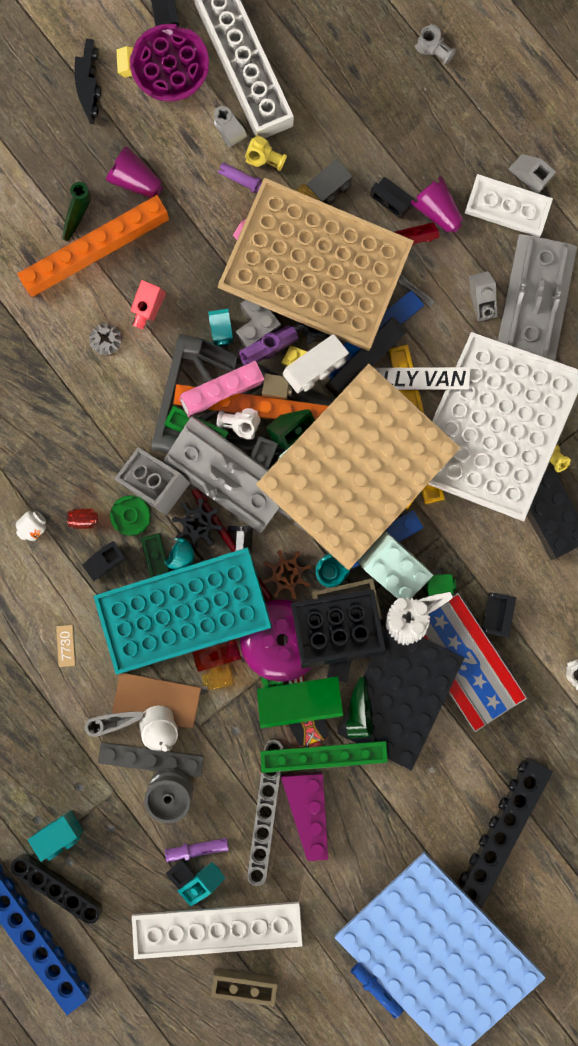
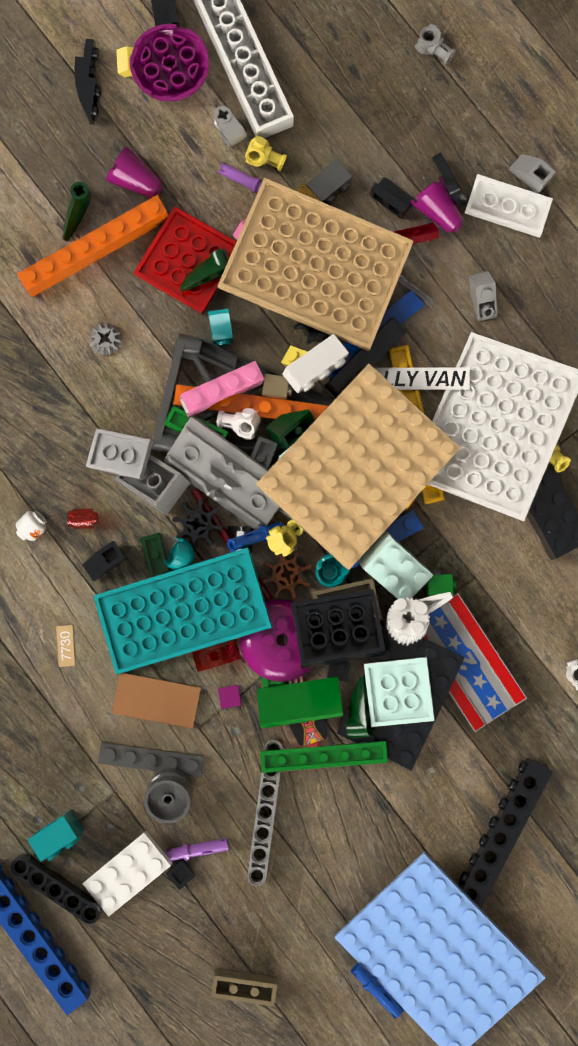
(111, 722): light grey piece -> none
(119, 454): none -> light grey plate
(127, 873): none -> white plate
(130, 515): green tile -> none
(146, 295): coral torso -> none
(158, 728): white helmet -> none
(176, 251): none -> red plate
(202, 884): teal slope -> none
(207, 270): none -> dark green piece
(216, 930): white plate -> none
(218, 678): clear yellow brick -> none
(229, 696): none -> magenta tile
(251, 537): none -> blue pin
(260, 323): light grey brick -> none
(277, 341): medium lavender piece -> none
(284, 538): none -> light yellow connector
(307, 805): magenta wedge -> none
(399, 692): none -> light aqua plate
(450, 180): none -> black beam
(498, 614): black panel -> none
(537, 295): light grey hinge -> none

